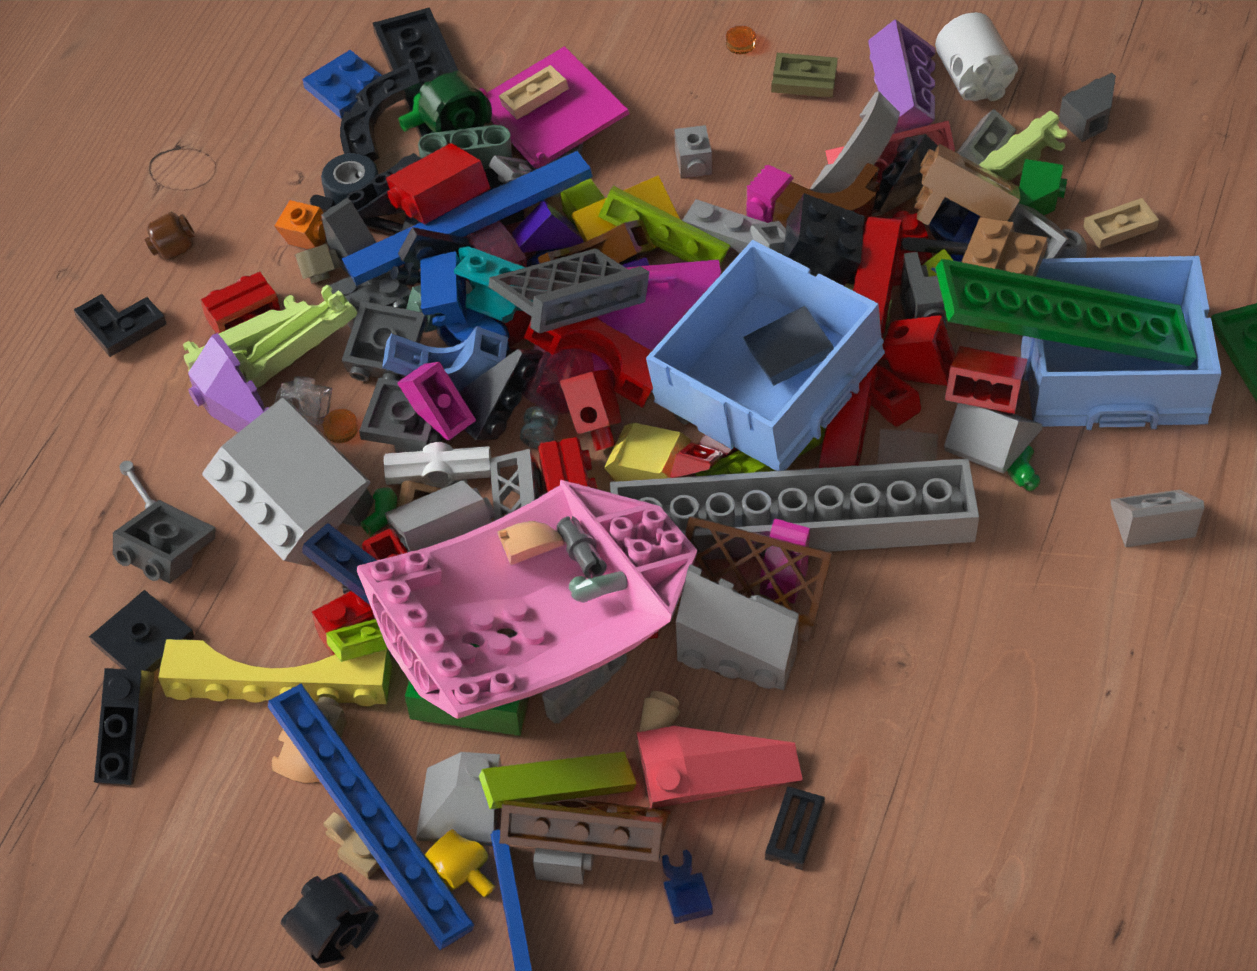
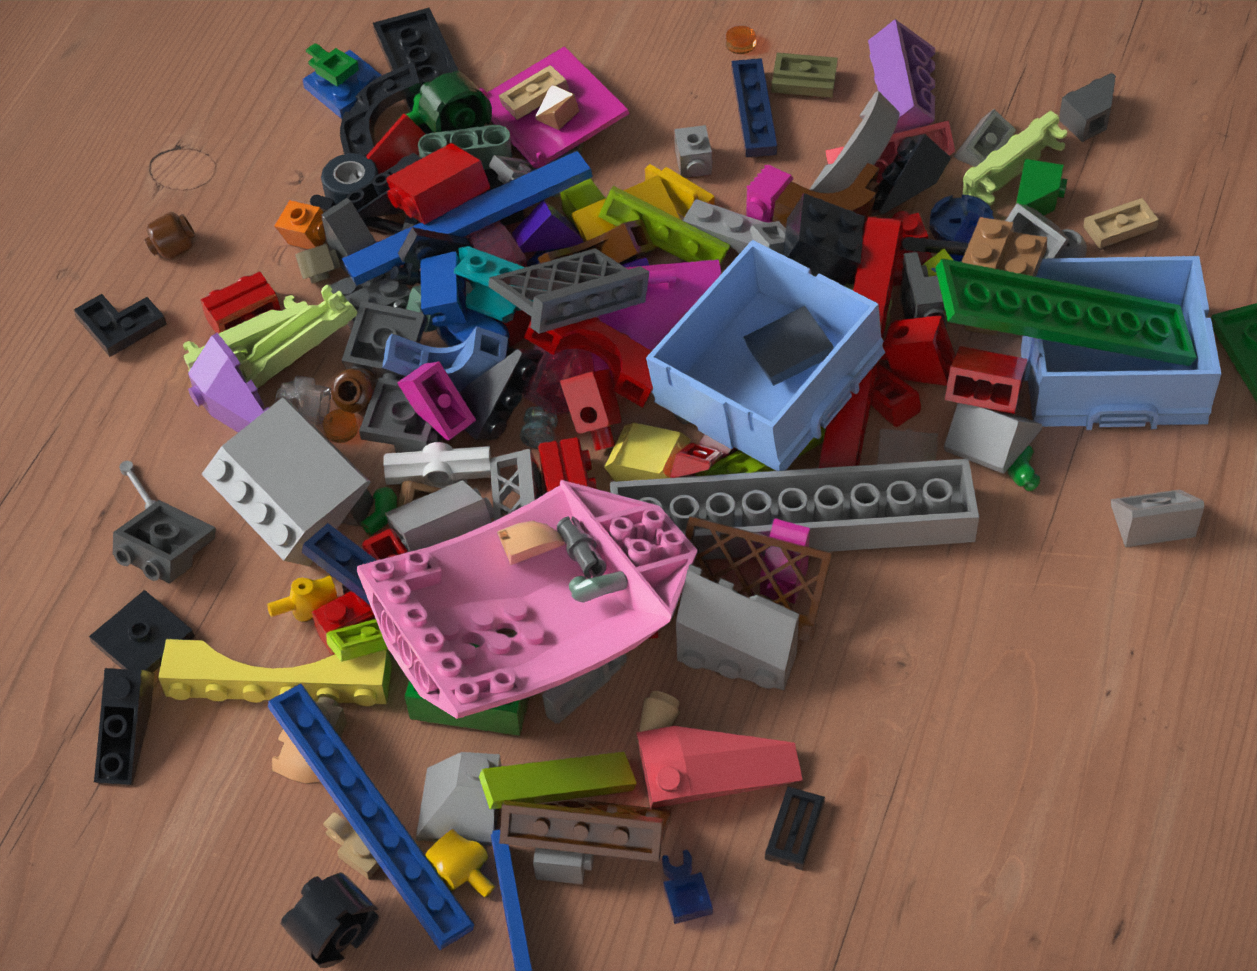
(304, 598): none -> yellow piece
(332, 65): none -> green plate
(353, 389): none -> reddish brown head
(397, 143): none -> red slope
(557, 107): none -> medium nougat slope
(680, 190): none -> yellow panel
(754, 108): none -> dark blue plate
(964, 183): medium nougat brick -> none
(976, 57): white cylinder -> none

